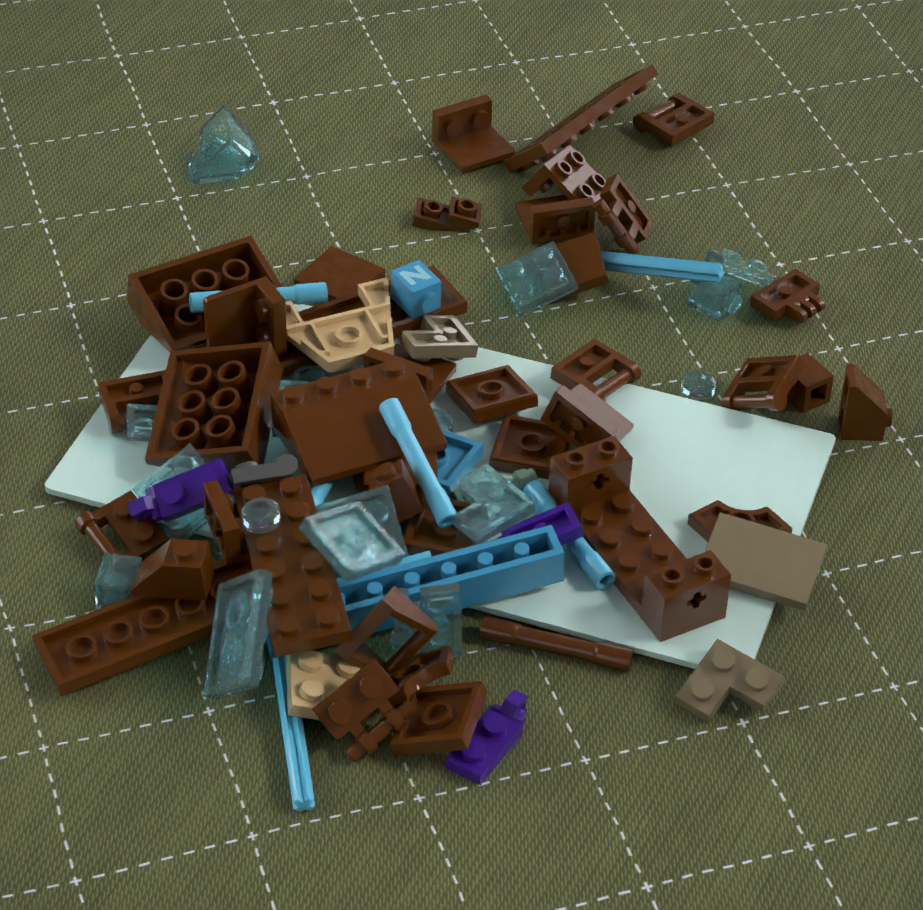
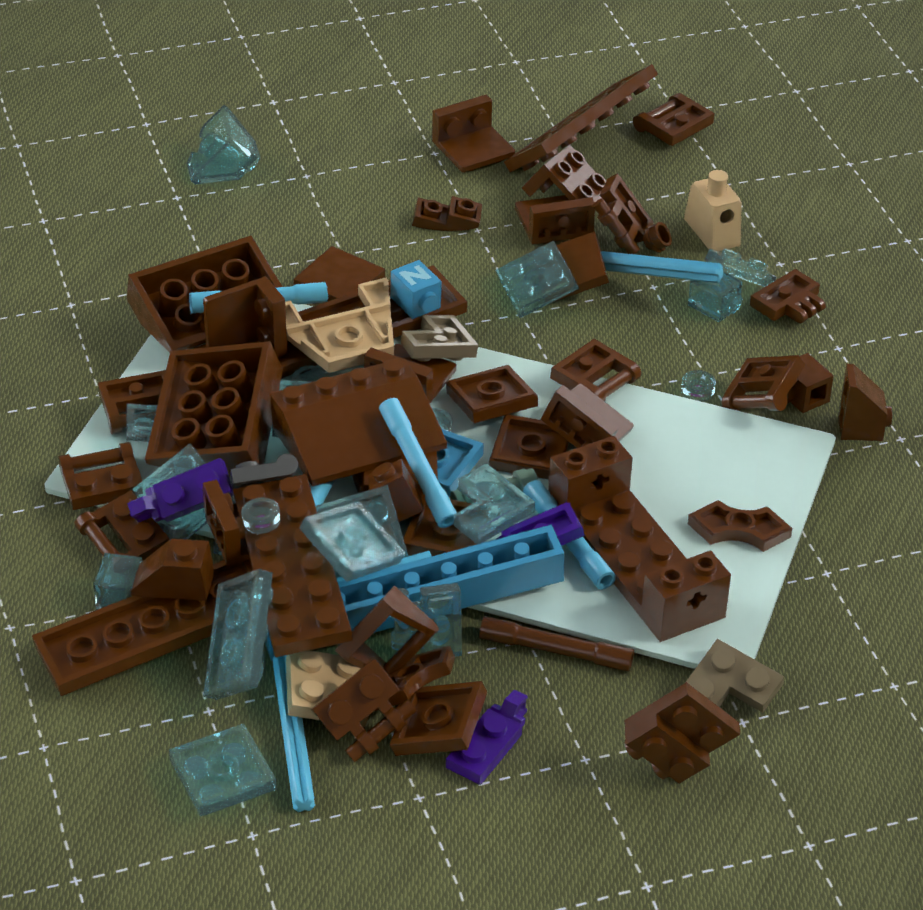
(101, 484): none -> reddish brown plate
(222, 769): none -> clear light blue plate
(657, 237): none -> reddish brown plate
(679, 733): none -> reddish brown plate
(715, 212): none -> tan torso
(767, 560): dark tan tile -> none

